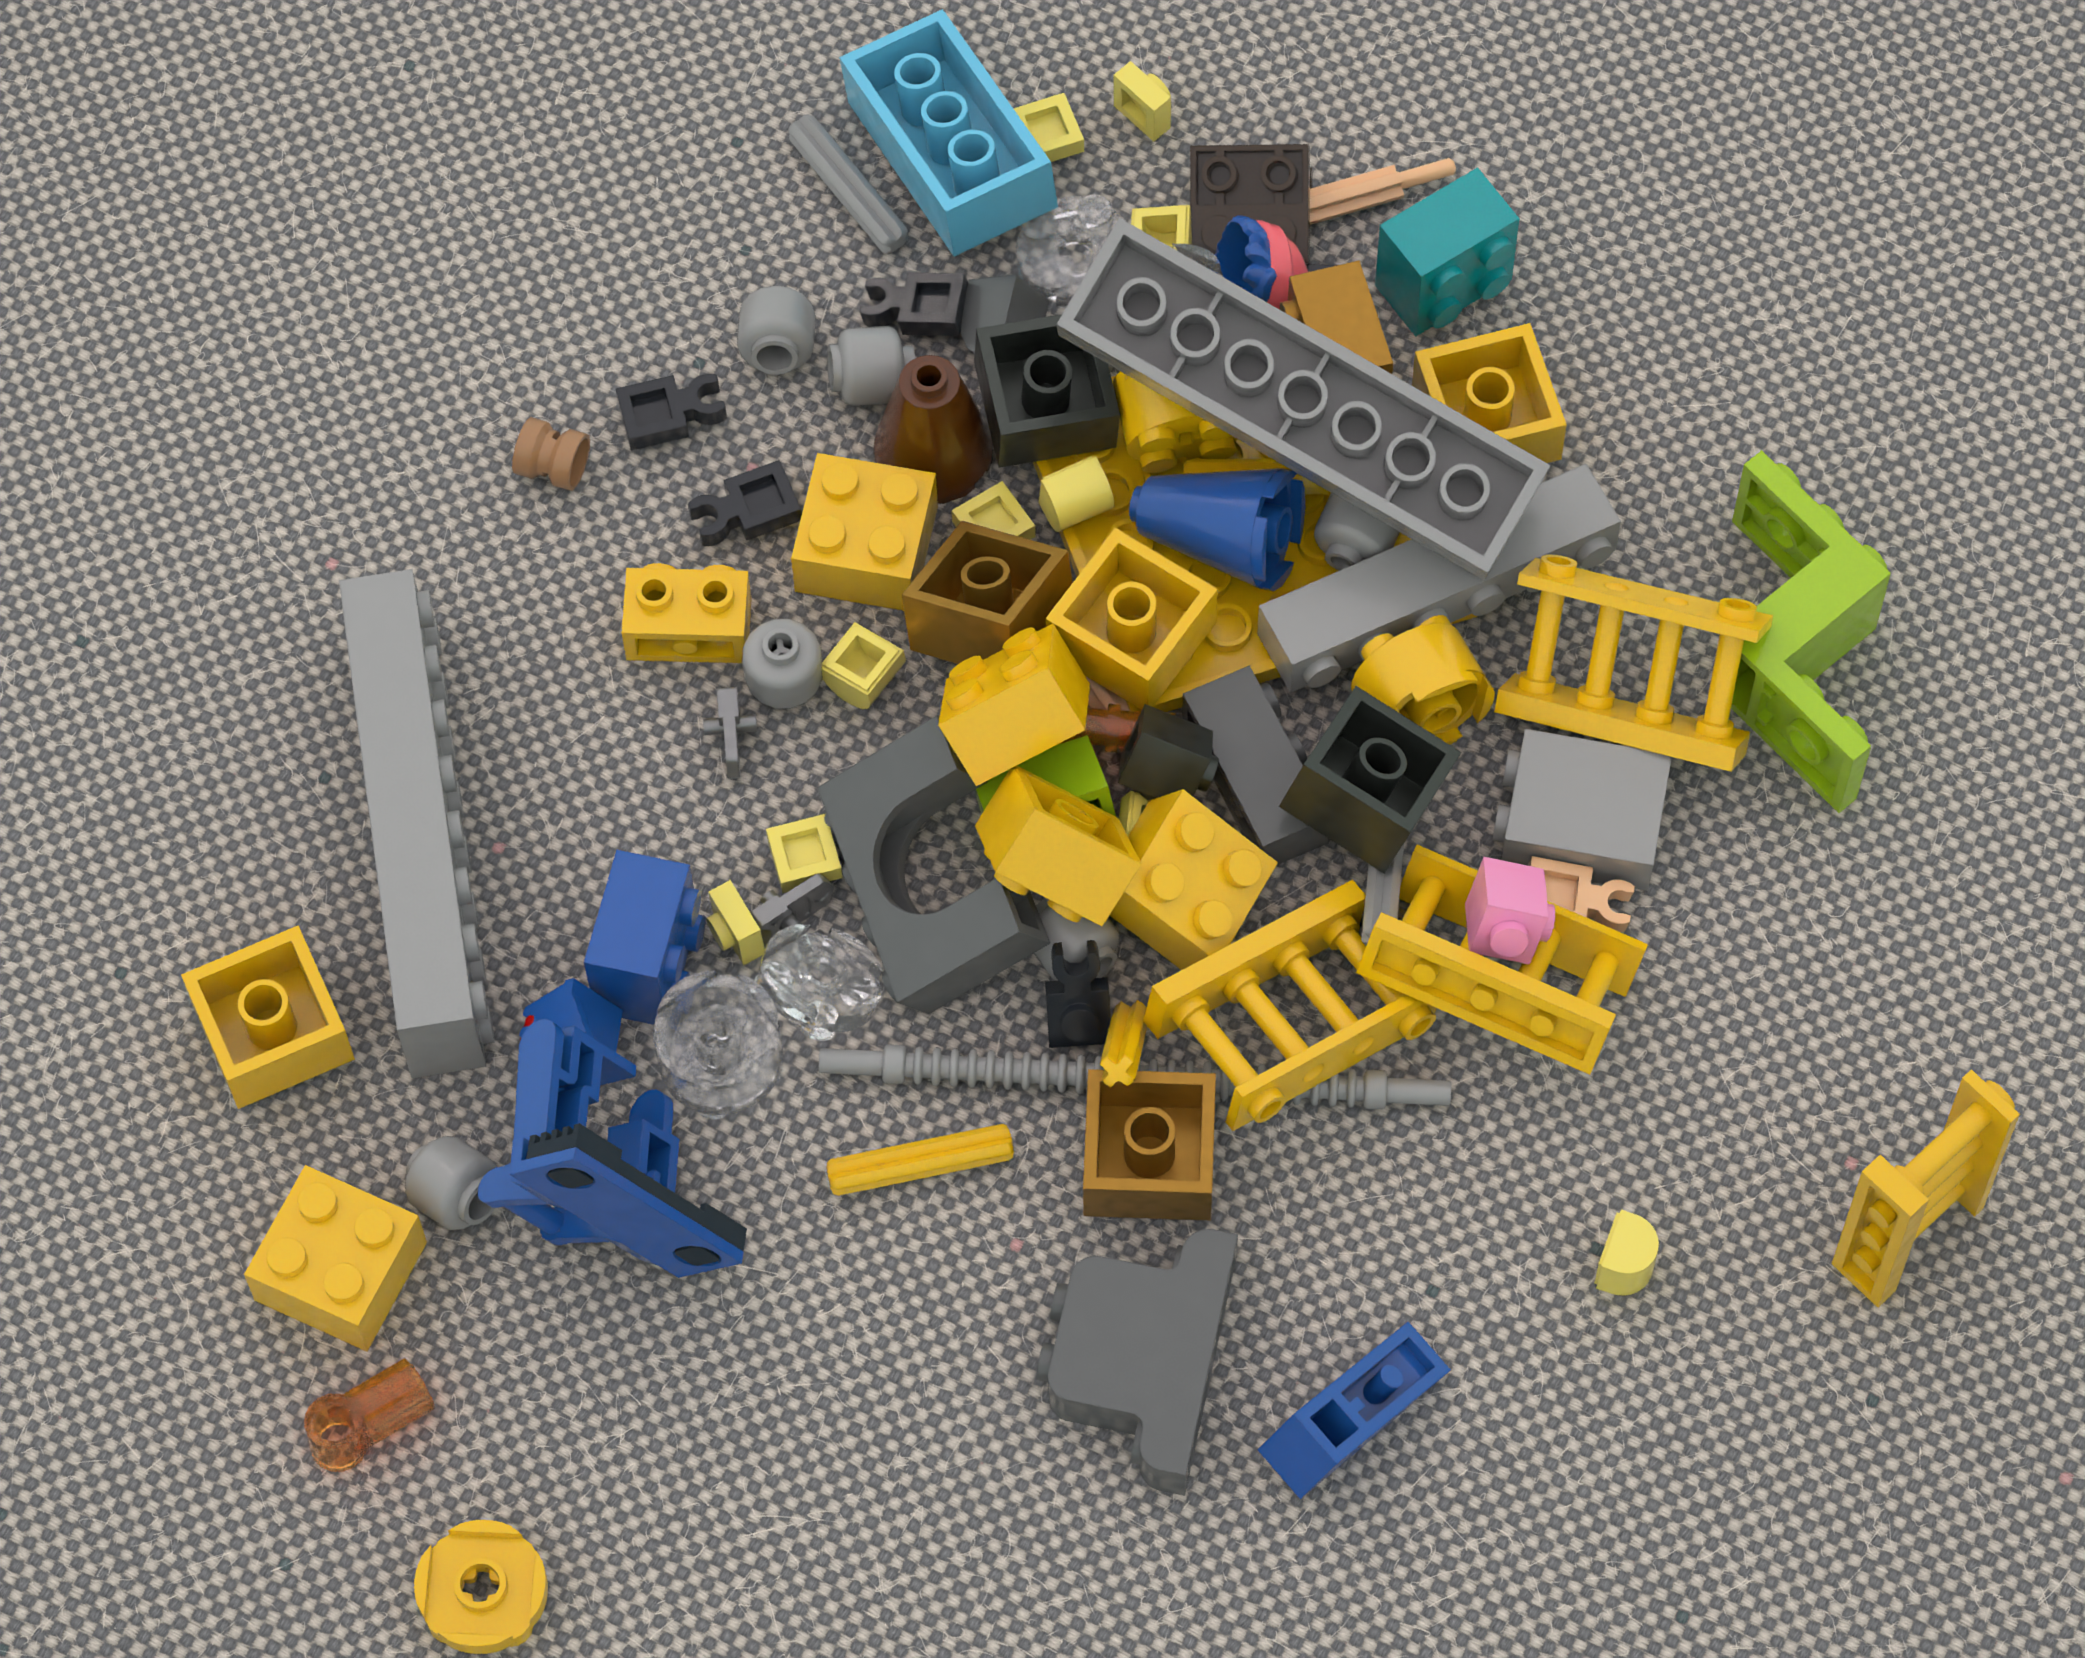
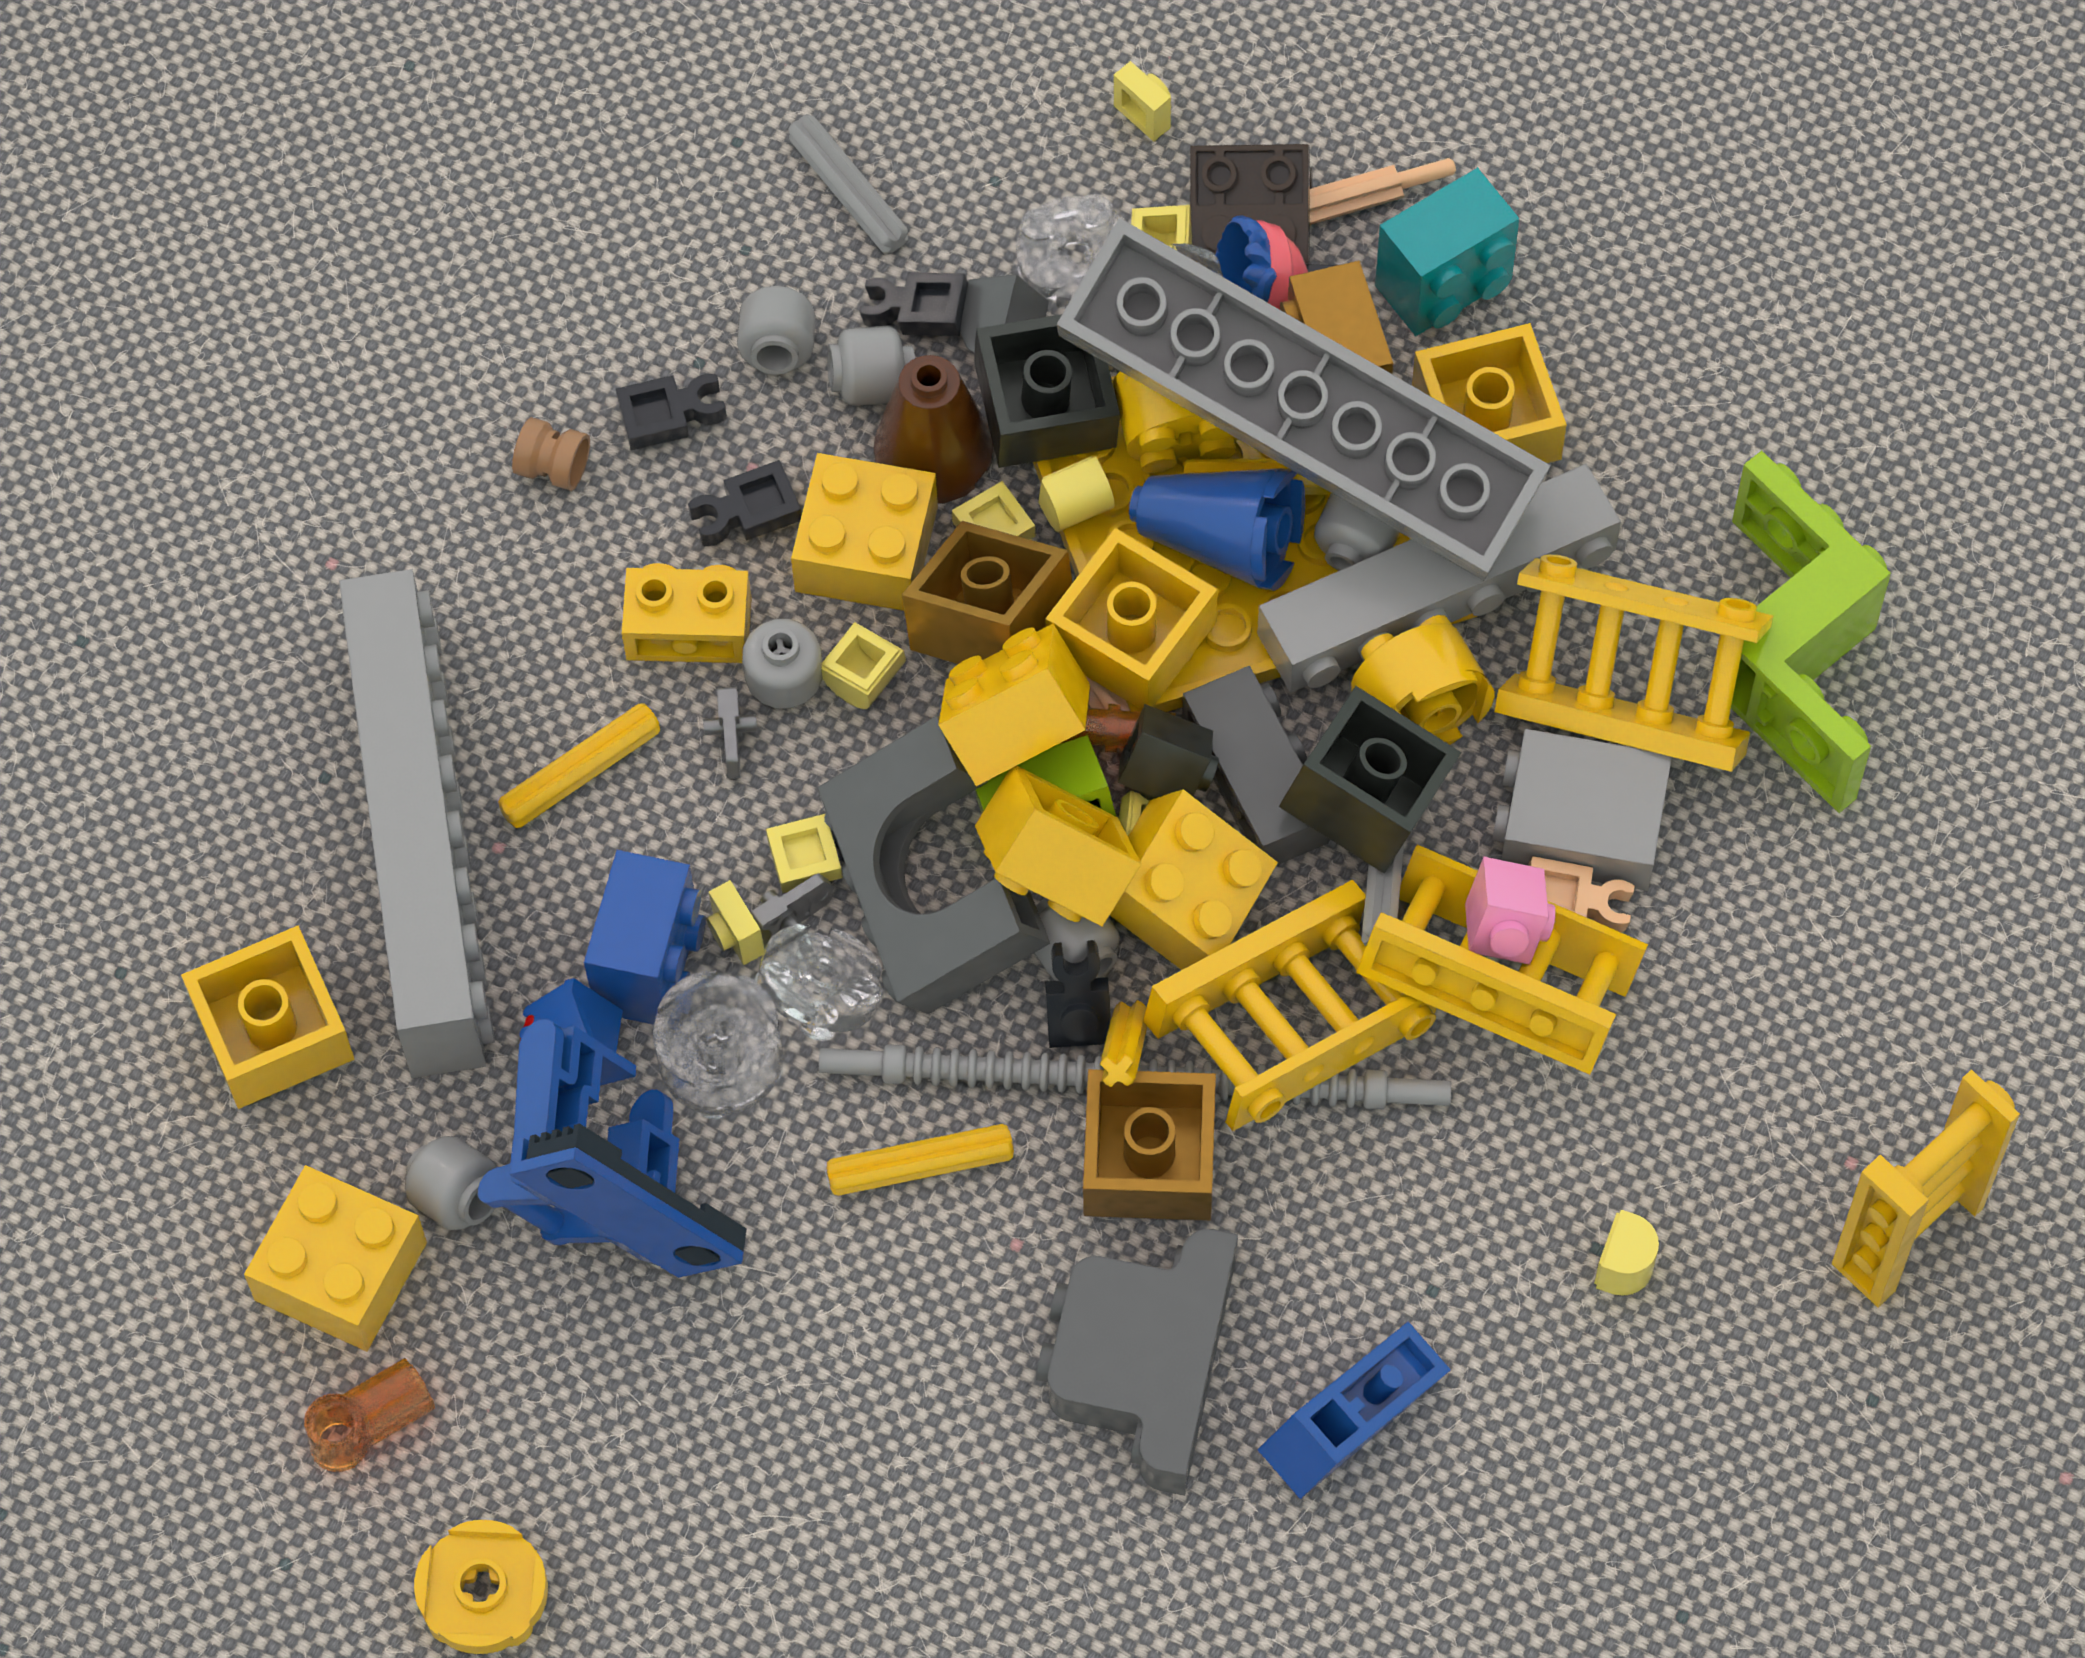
(579, 765): none -> yellow axle
(949, 132): medium azure brick -> none
(1053, 126): light yellow plate -> none

